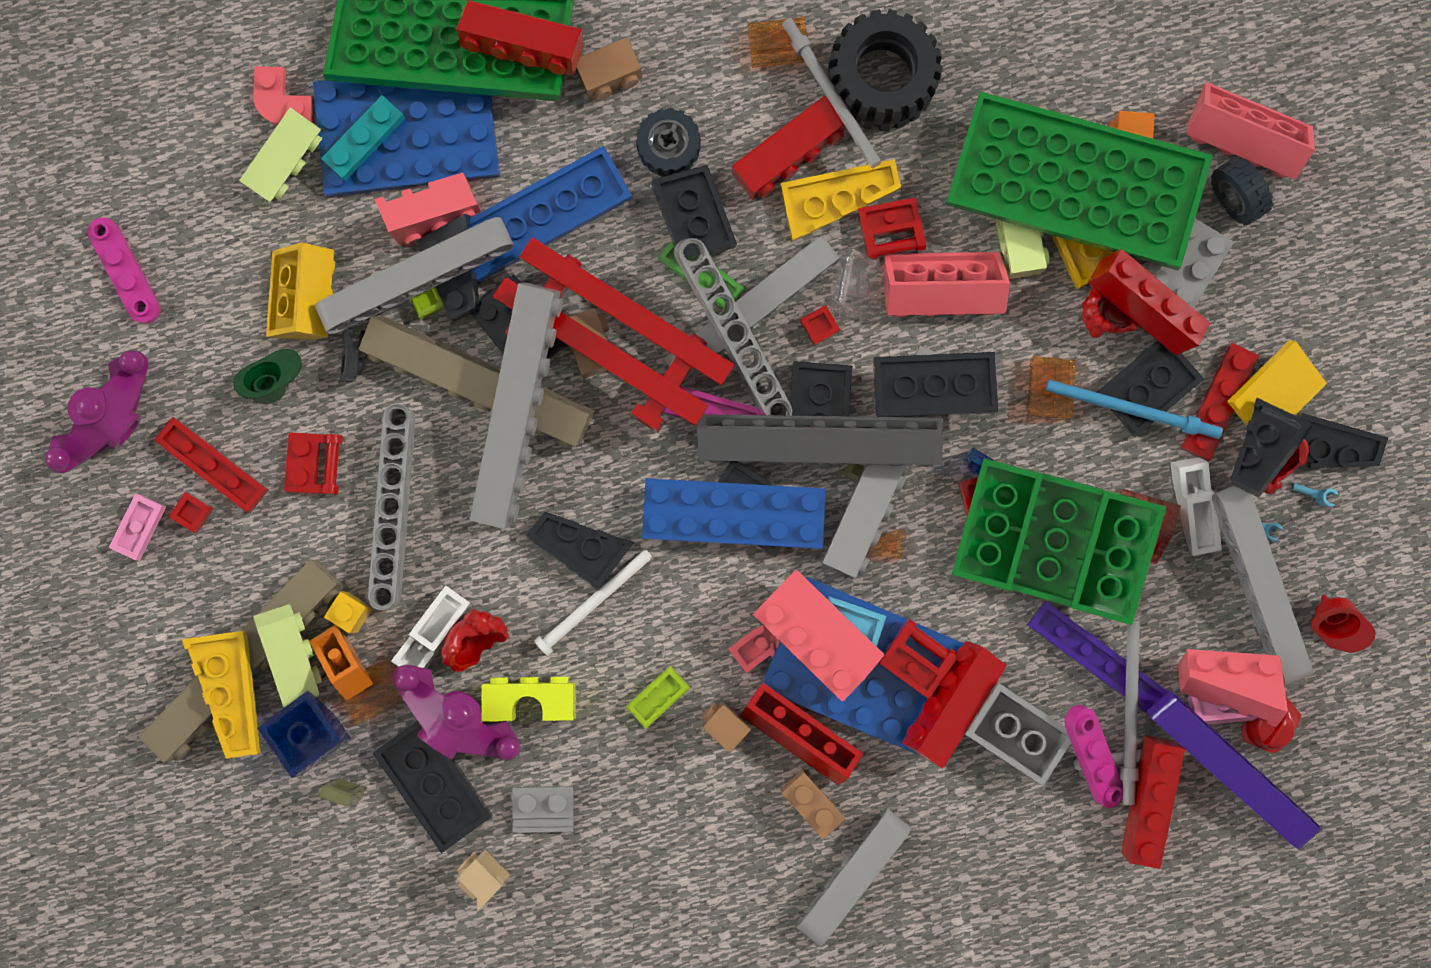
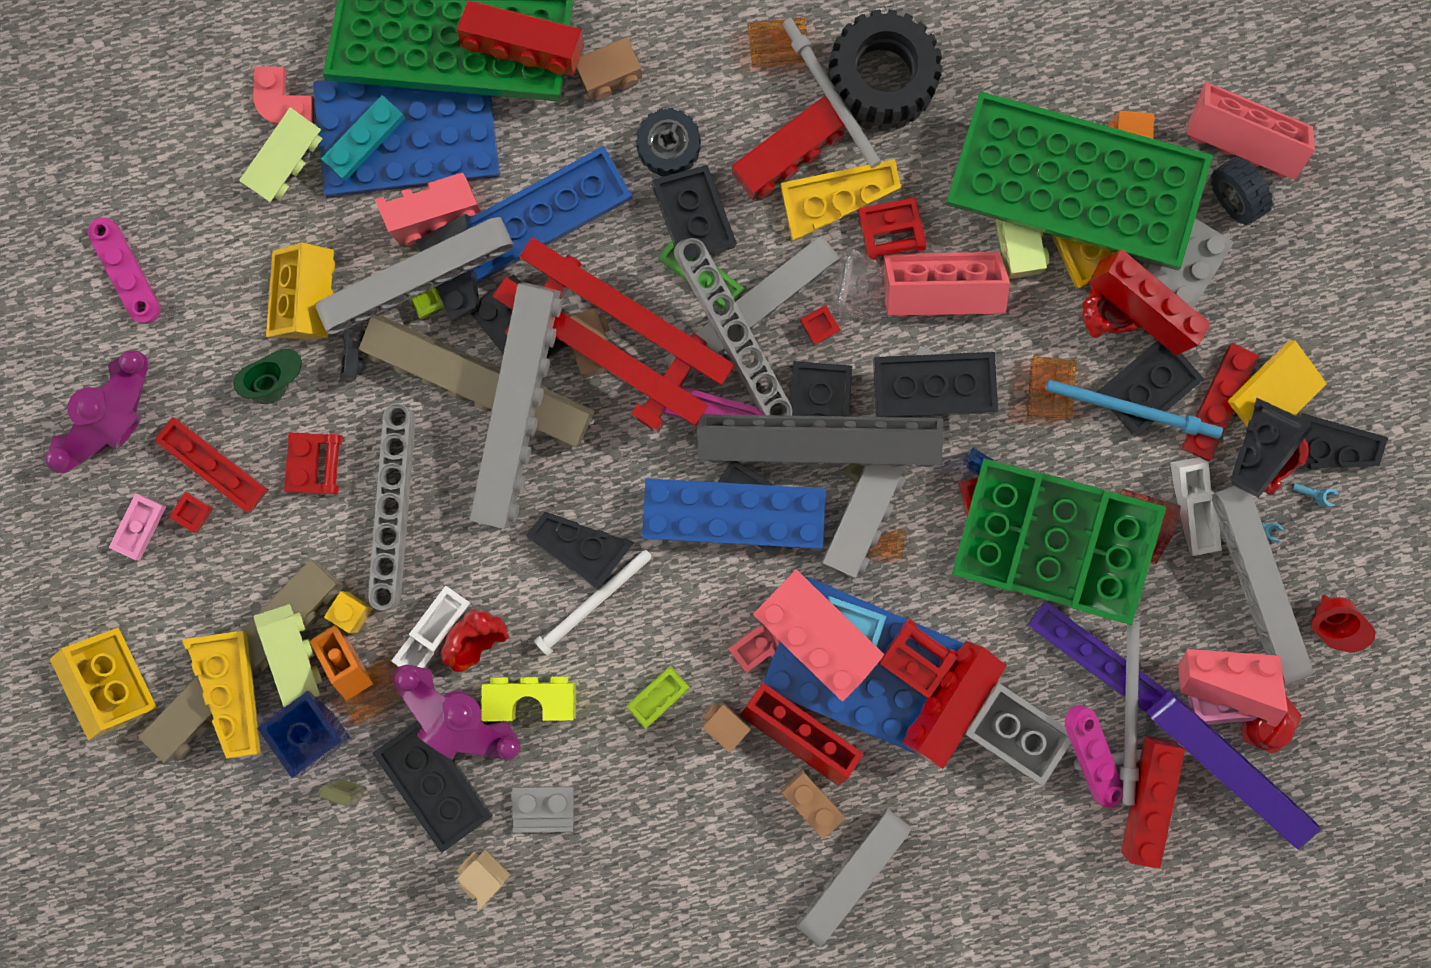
(102, 683): none -> yellow slope

